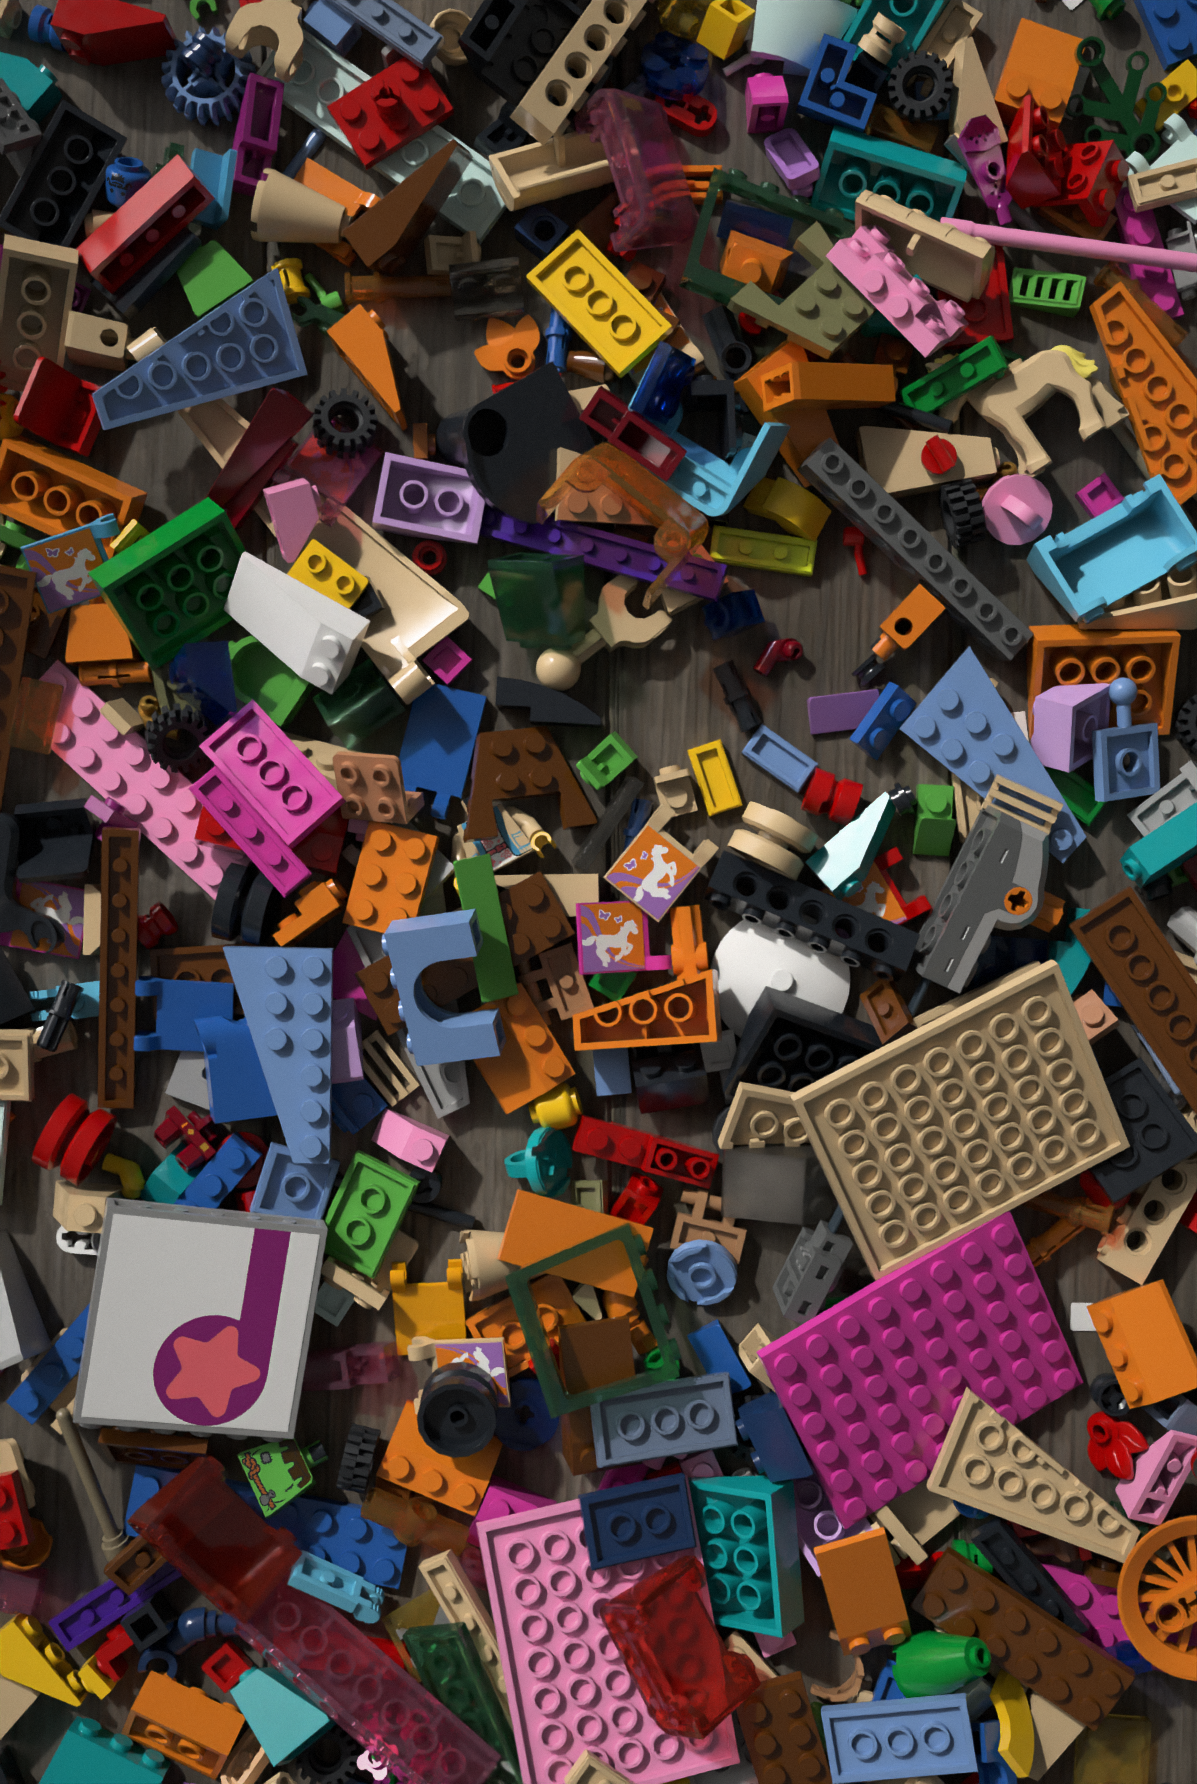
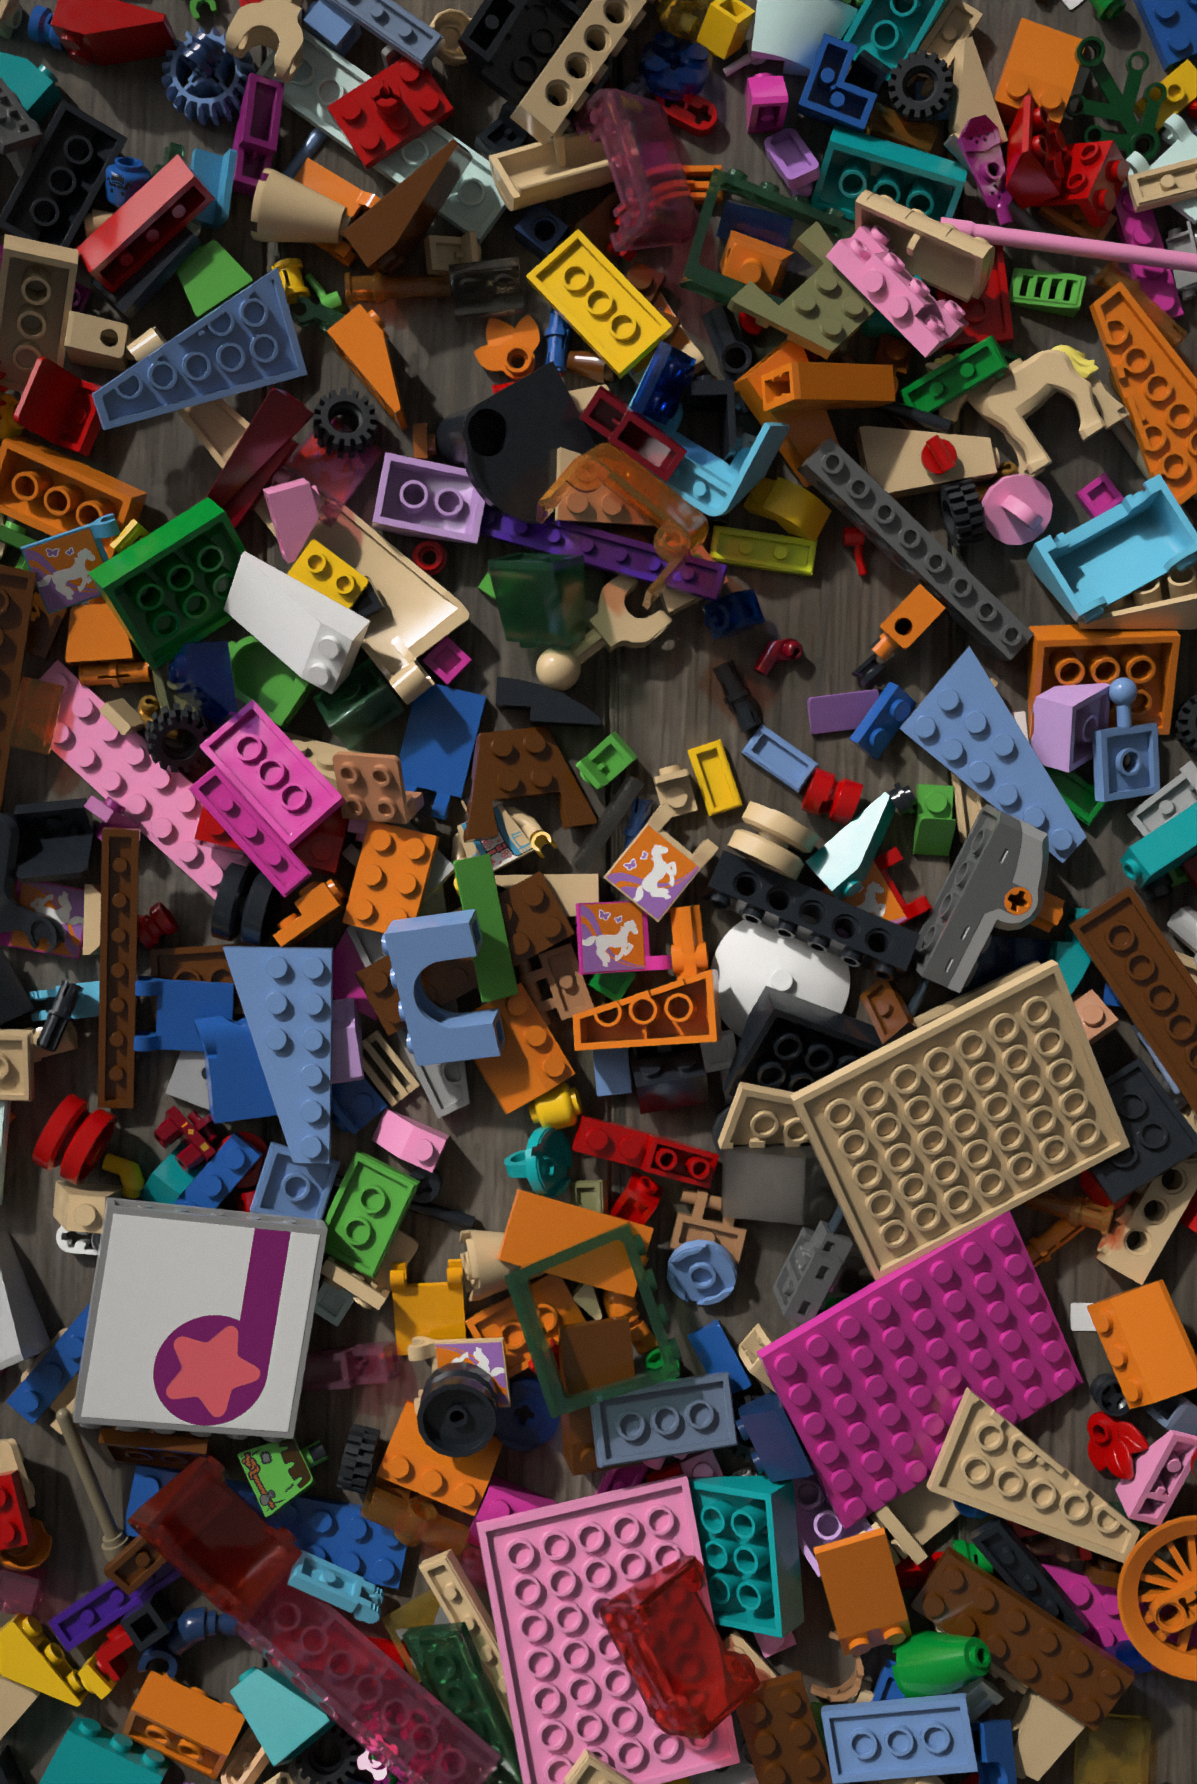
(226, 1665): red plate -> none
(637, 1521): dark blue tile -> none
(876, 45): tan wheel -> none
(1016, 1723): yellow tile -> none
(1049, 817): tan tile -> none

